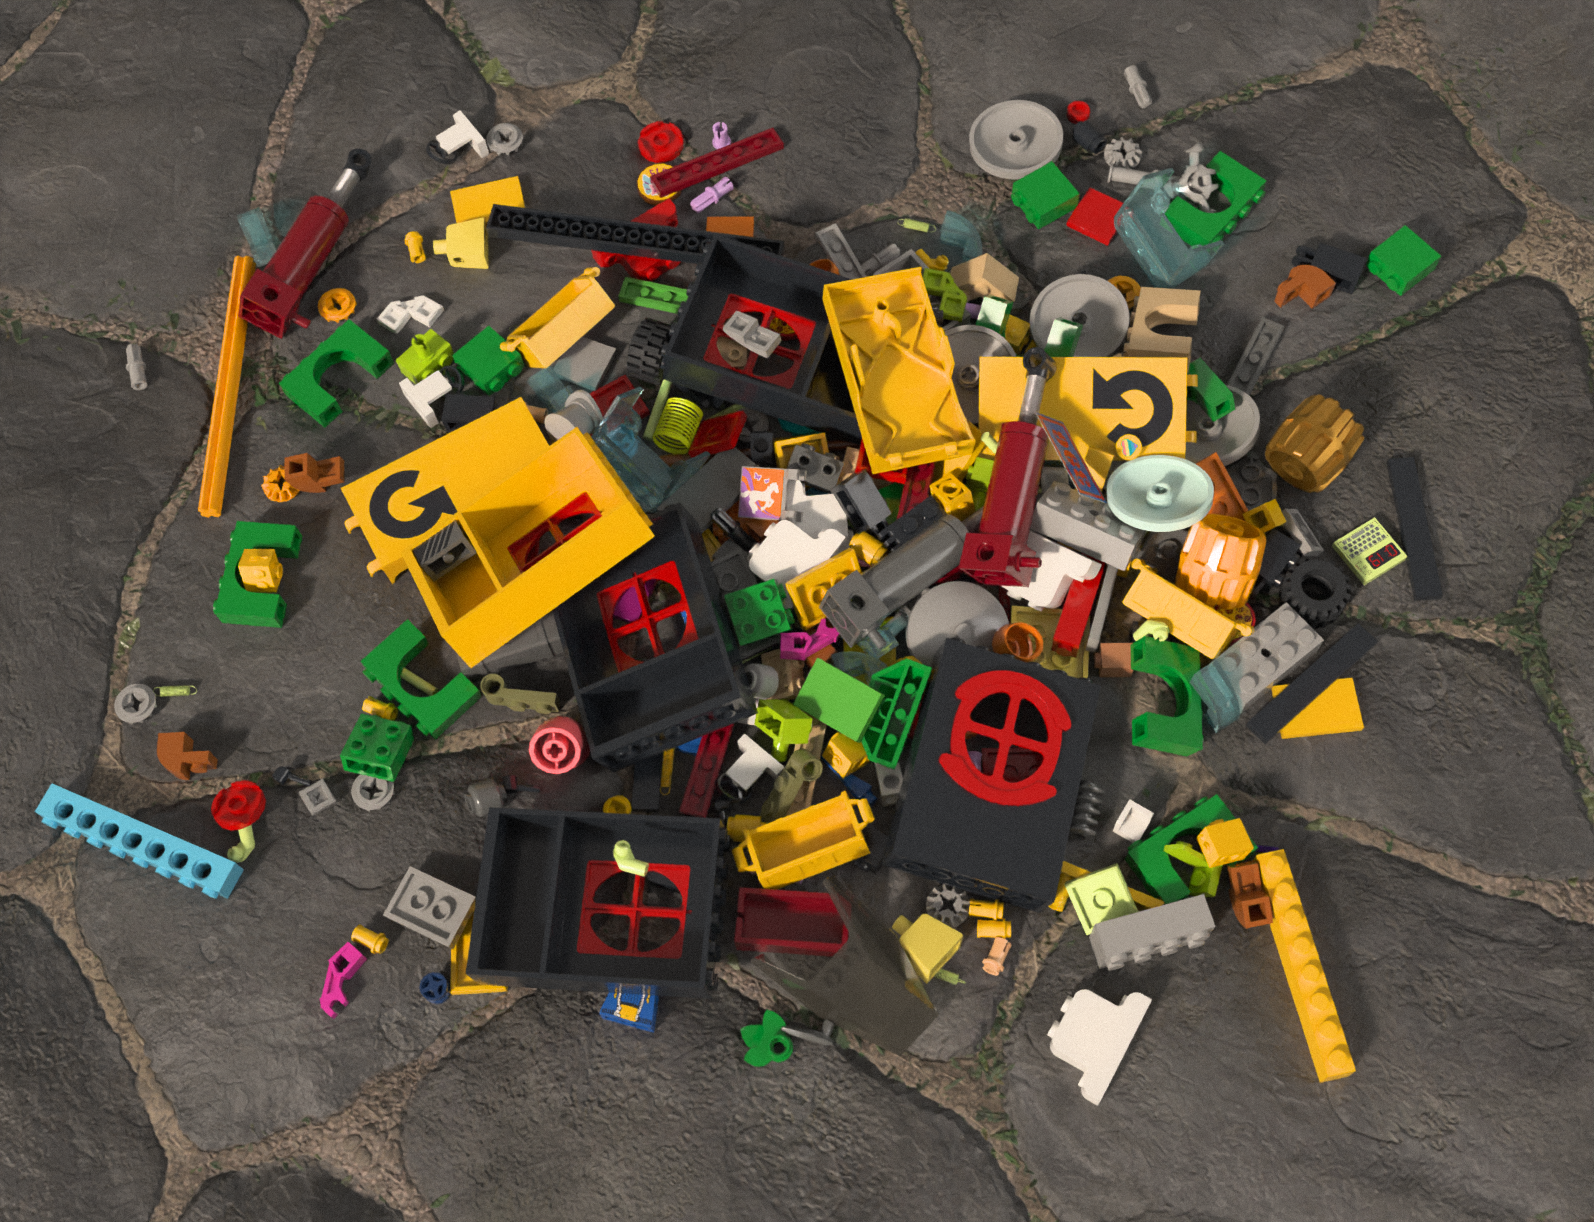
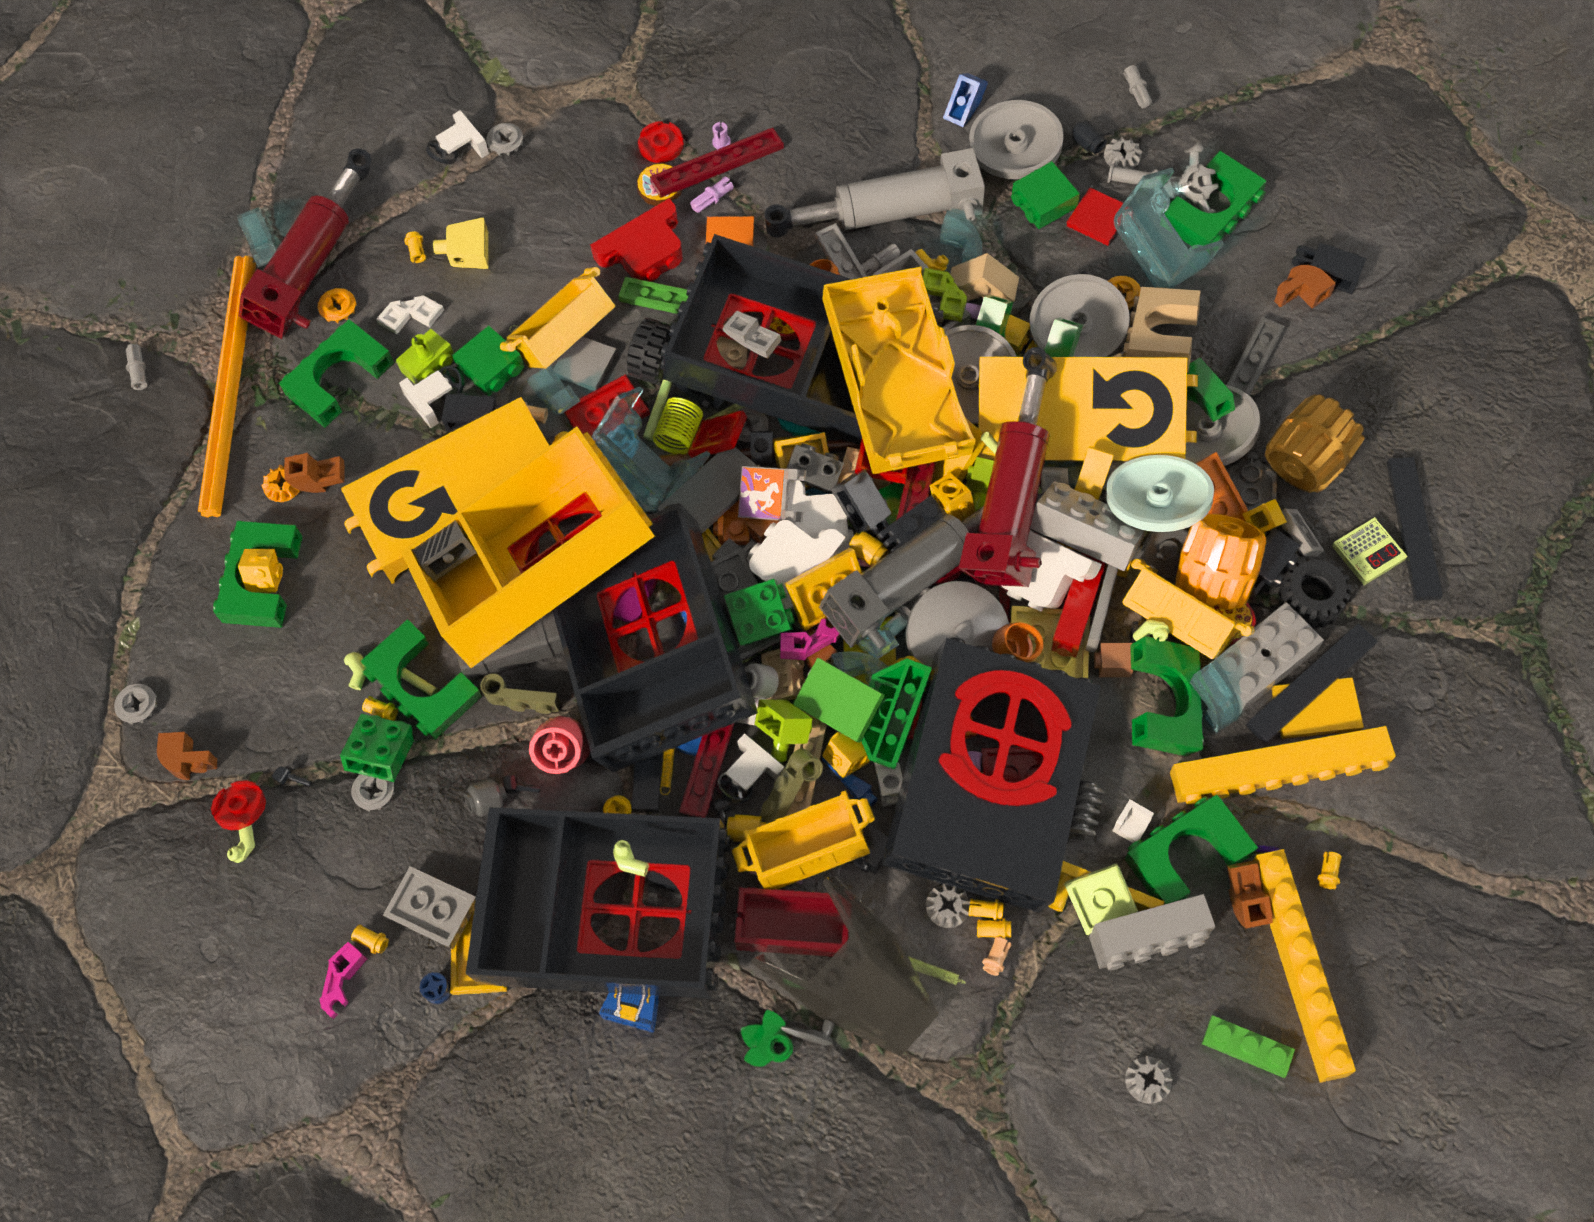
(59, 802): medium azure brick -> none
(174, 690): yellowish green piece -> none
(317, 797): light grey tile -> none
(353, 660): none -> yellowish green arm
(478, 200): yellow tile -> none
(579, 412): light grey hat -> none
(610, 234): black piece -> none
(731, 528): black axle -> none
(916, 225): yellowish green piece -> none
(927, 943): light yellow torso -> none
(951, 187): none -> light grey piece
(965, 99): none -> blue slope
(1071, 458): sticker -> none
(1078, 111): red tile -> none
(1096, 1036): white brick -> none
(1128, 447): yellow tile -> none
(1135, 1082): none -> light grey gear
(1203, 879): lime bracket -> none
(1224, 842): yellow head -> none
(1248, 1046): none -> bright green plate
(1282, 765): none -> yellow brick
(1330, 870): none -> yellow pin
(1402, 260): green brick -> none

